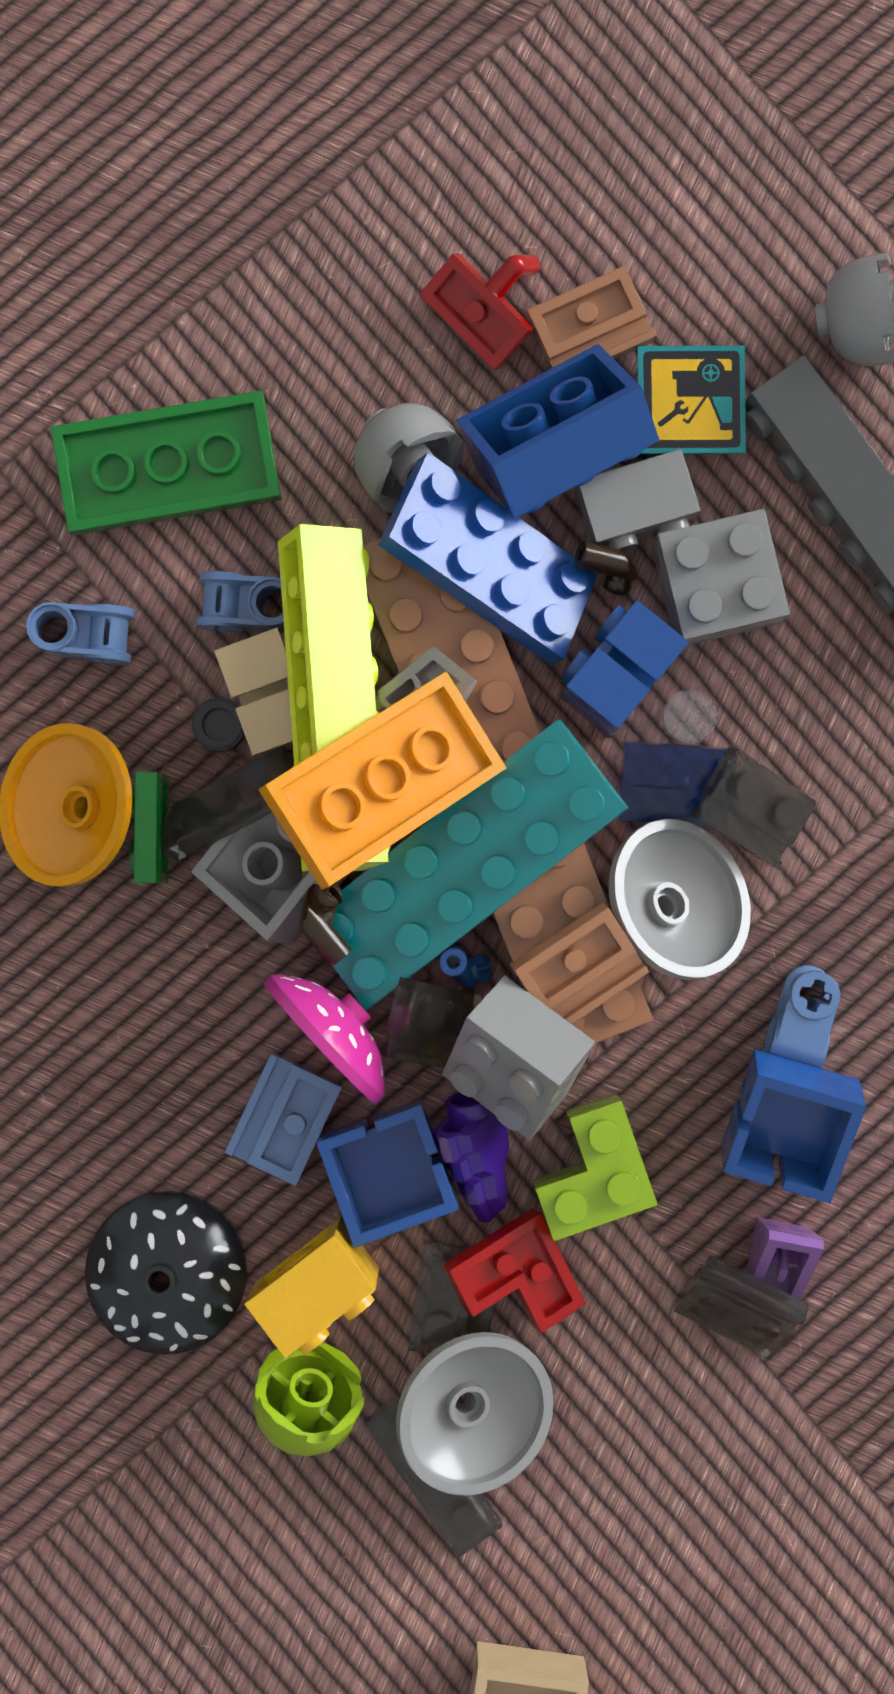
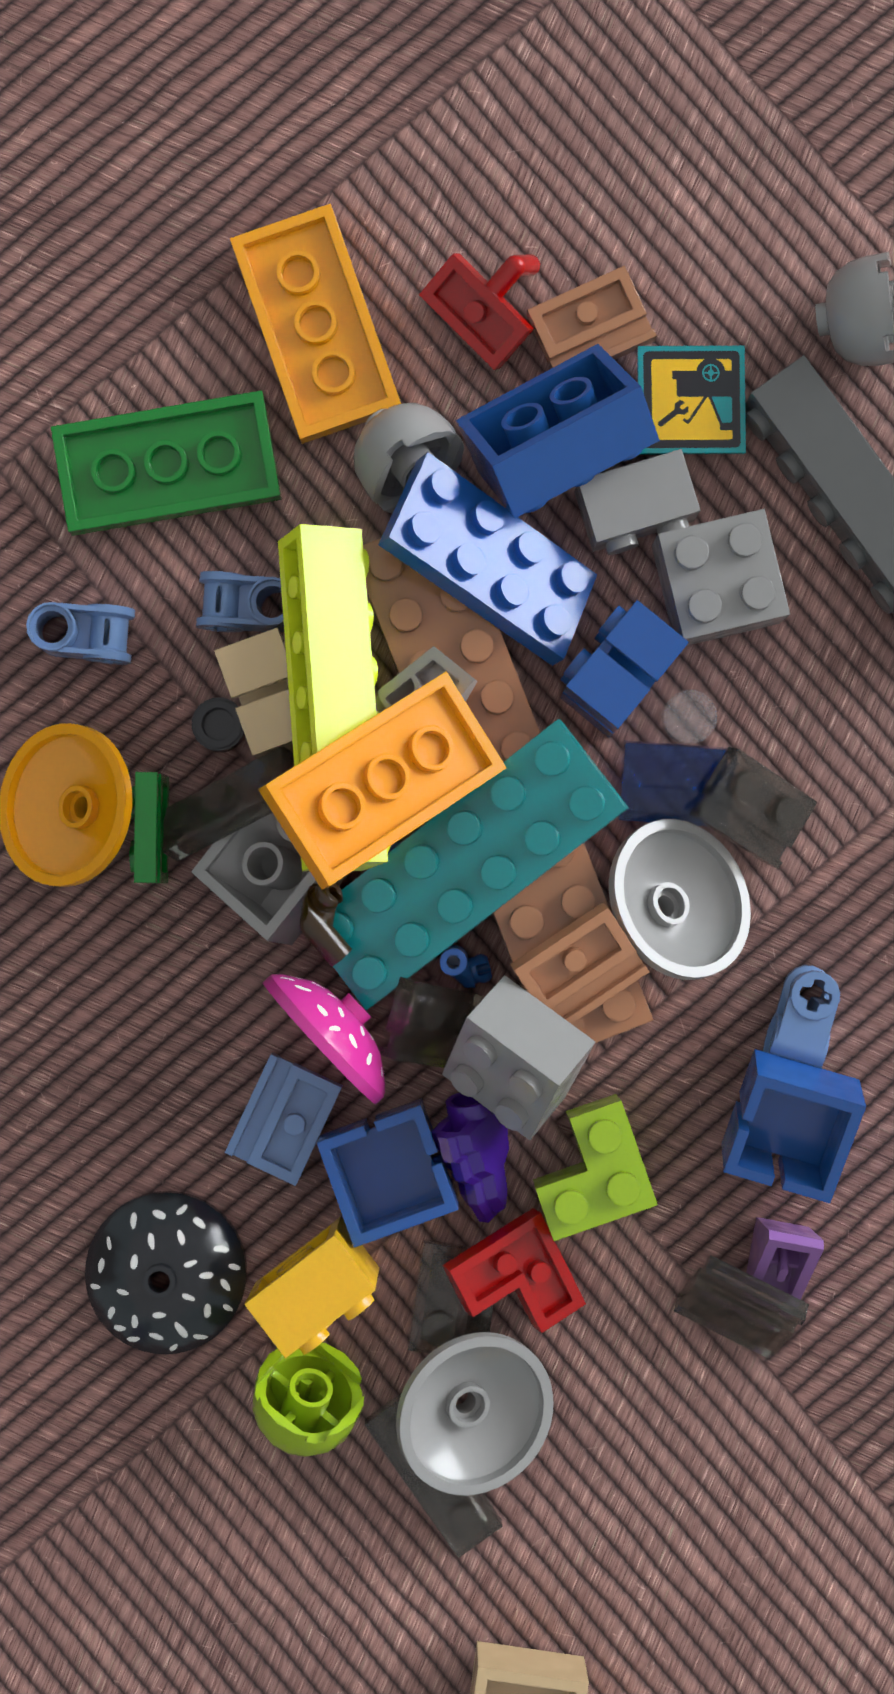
(315, 322): none -> light orange plate
(612, 562): dark brown arm -> none

